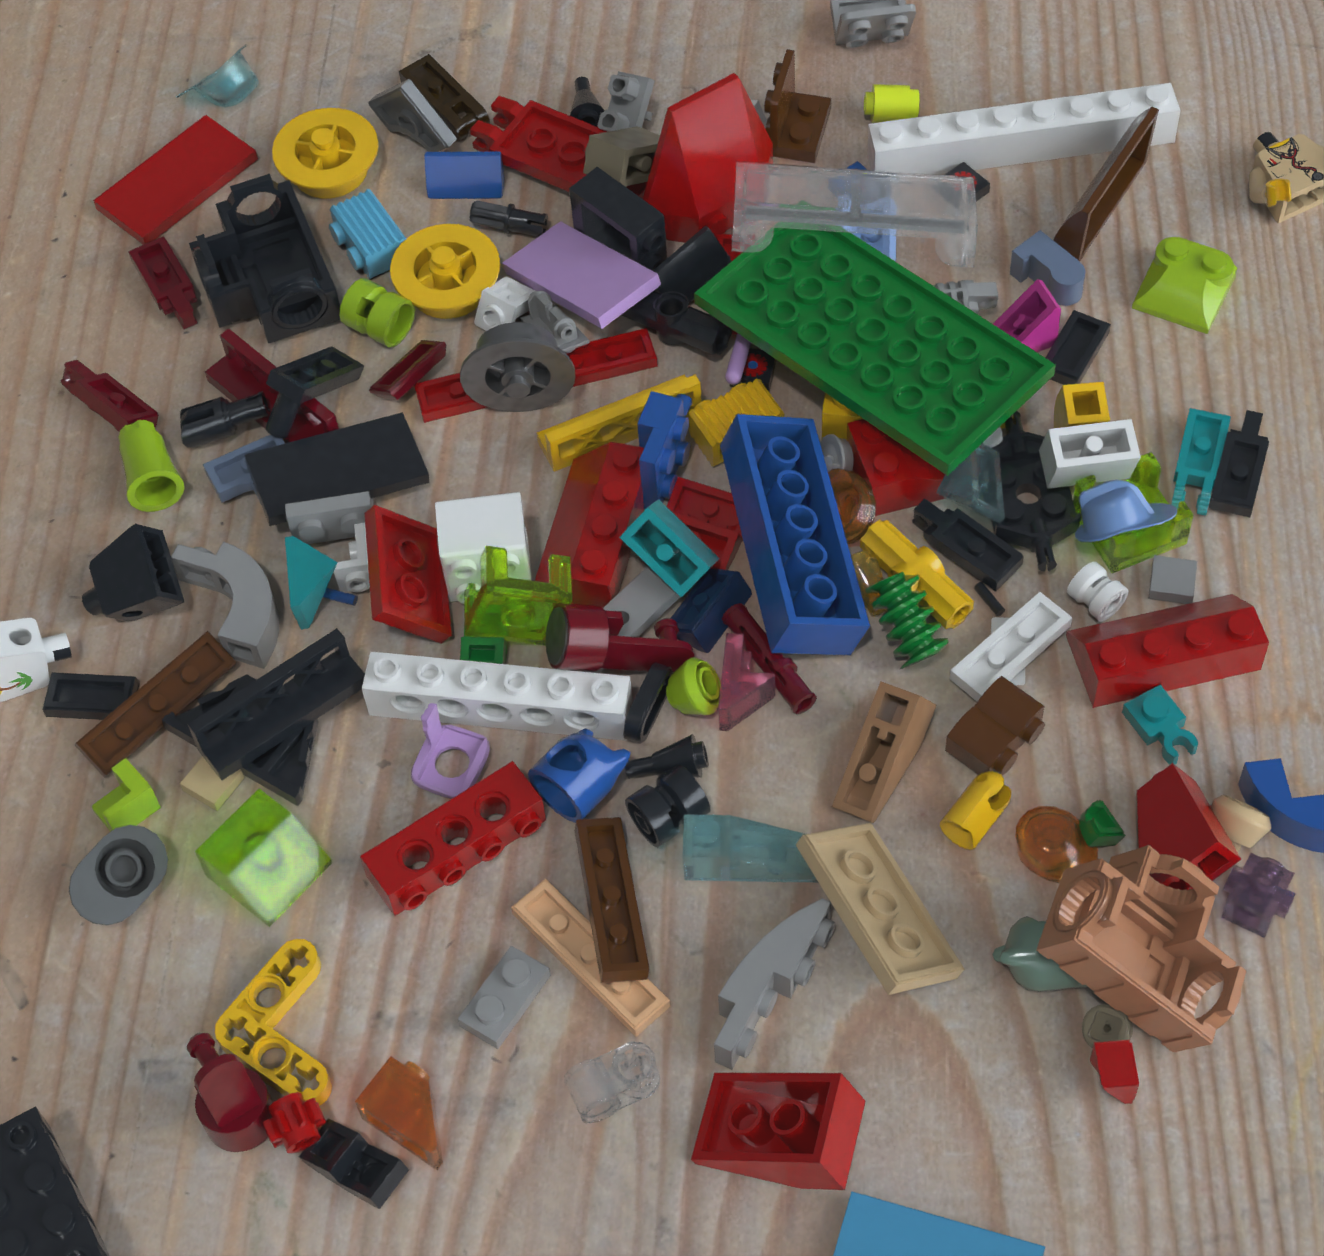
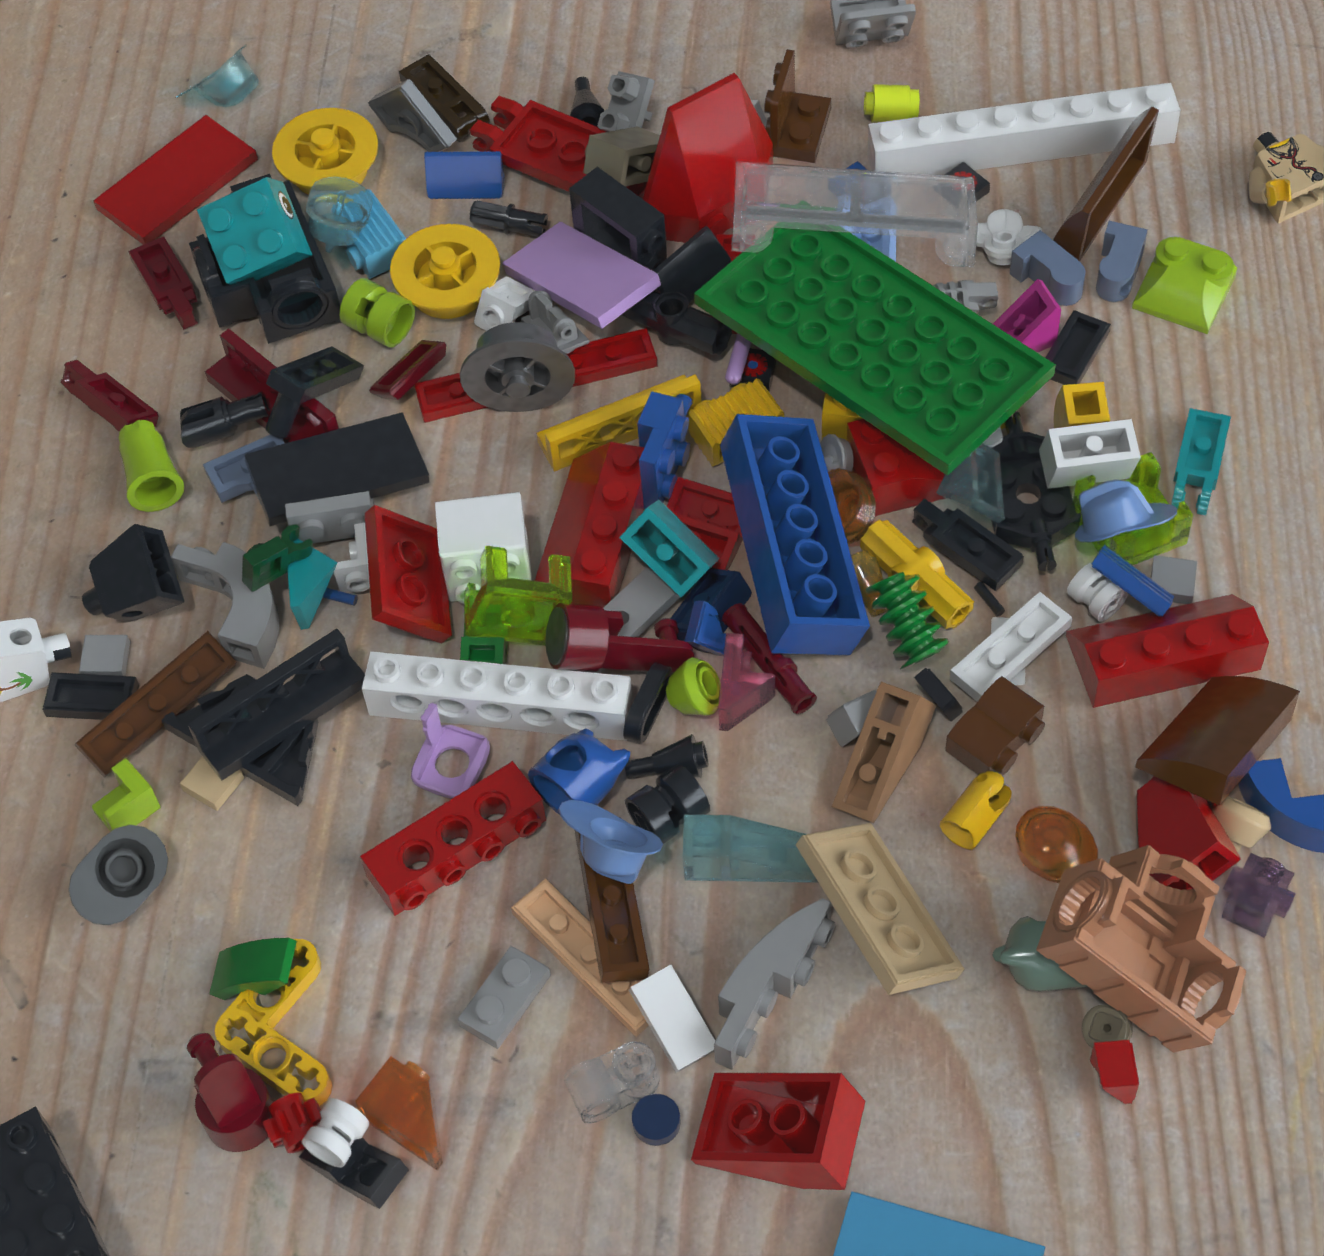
(105, 655): none -> light grey tile
(253, 966): none -> green slope
(254, 231): none -> teal brick
(263, 857): clear neon green slope -> none
(270, 559): none -> dark green plate
(335, 1132): none -> white wheel
(337, 211): none -> clear light blue piece
(609, 842): none -> medium blue piece
(656, 1119): none -> dark blue tile
(673, 1018): none -> white tile
(705, 629): none -> blue tile
(850, 717): none -> light grey slope
(939, 693): none -> black tile
(1003, 234): none -> white plate
(1100, 826): green tile -> none
(1123, 251): none -> sand blue leg
(1132, 581): none -> blue tile
(1160, 719): teal plate -> none
(1220, 735): none -> reddish brown slope
(1240, 468): black hinge -> none

